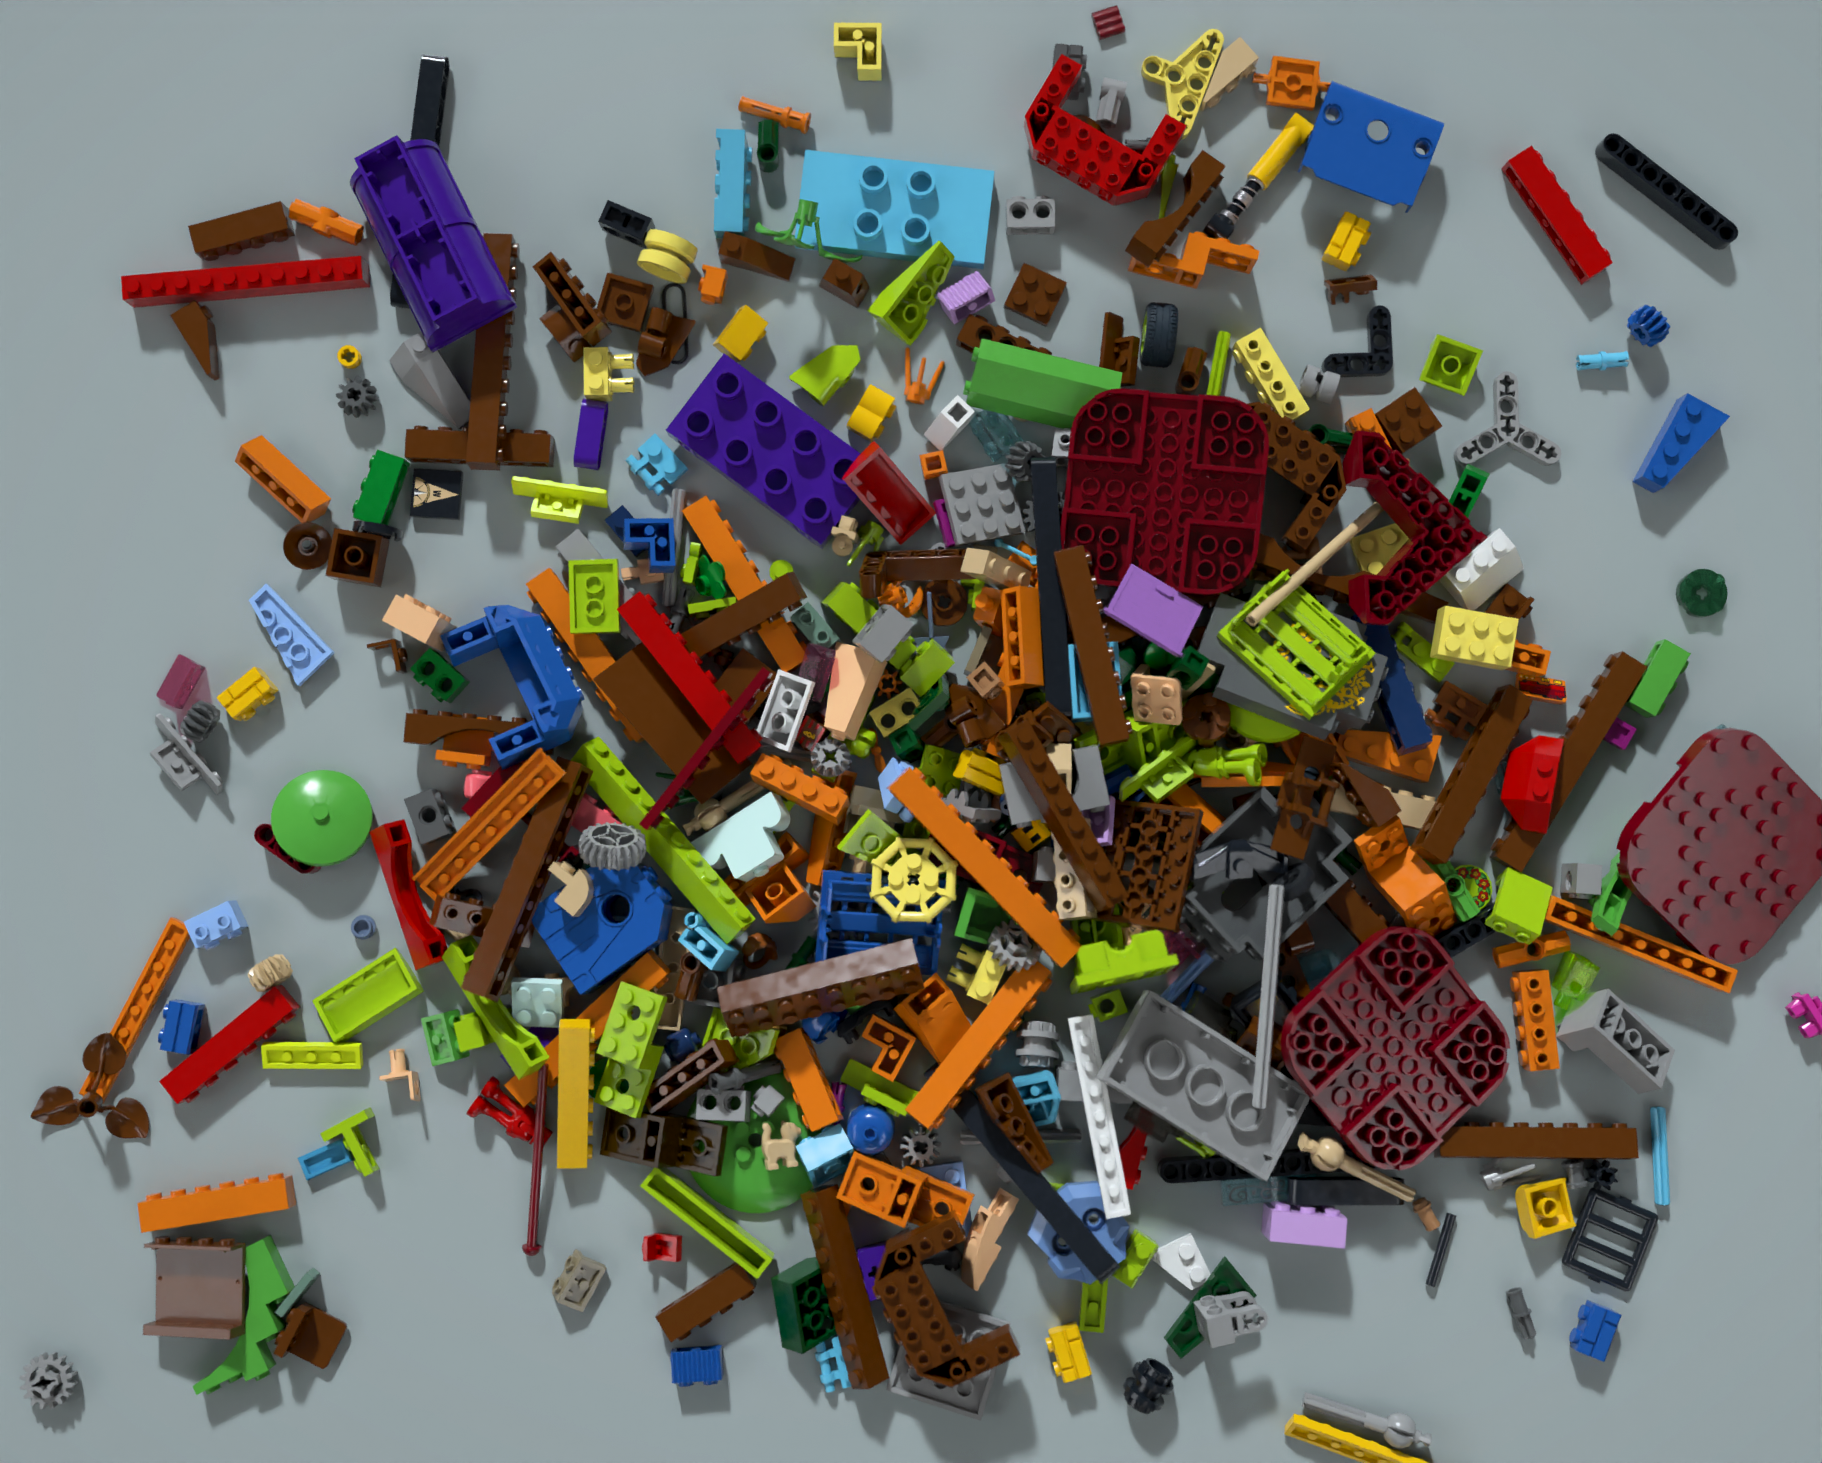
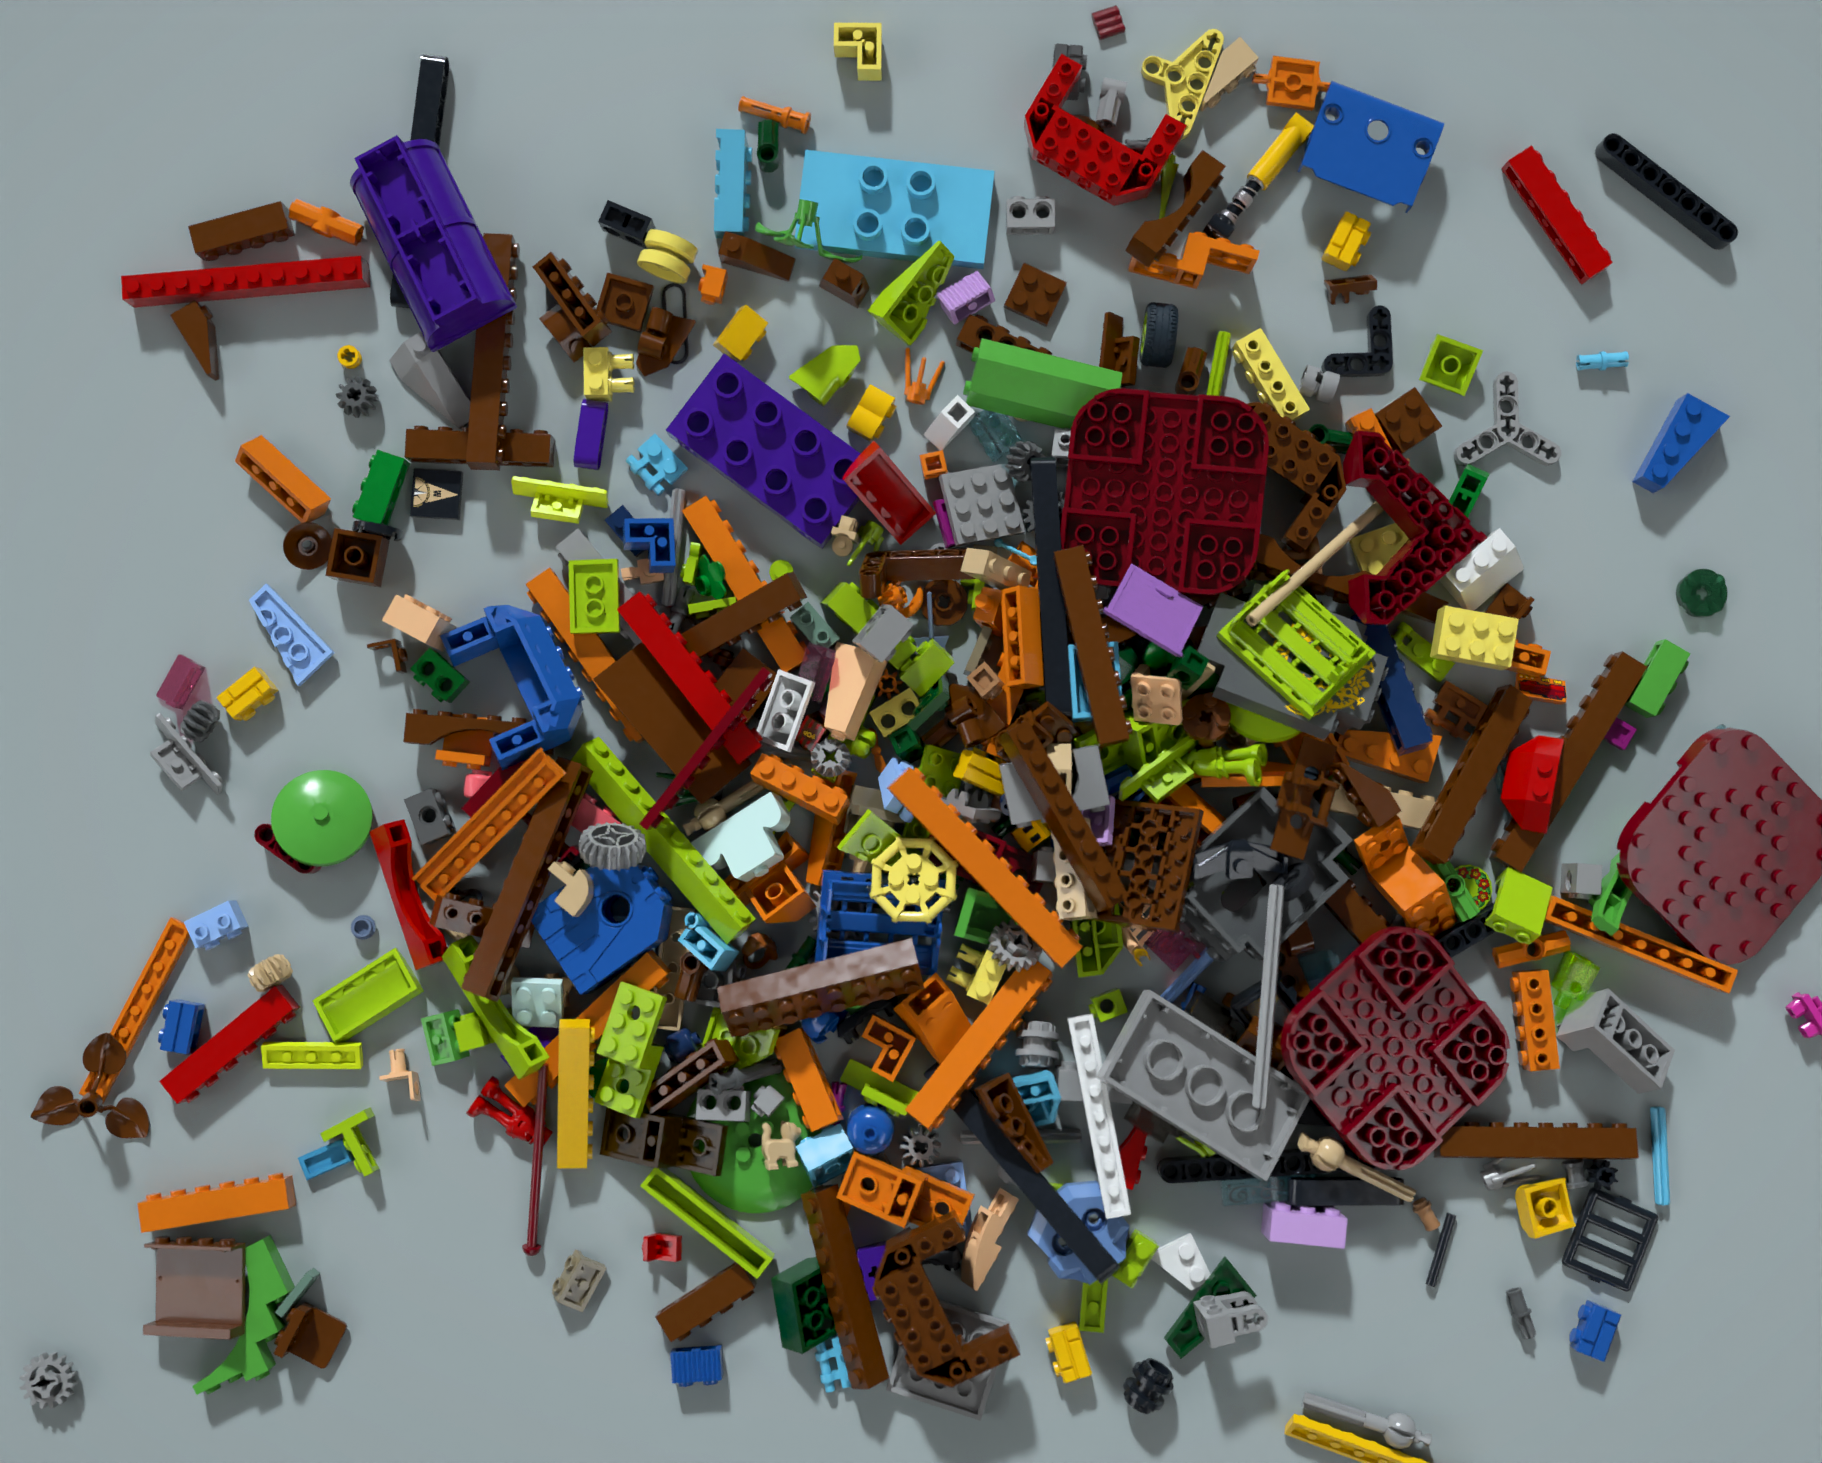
(1110, 967): lime piece -> none
(1648, 325): blue gear -> none

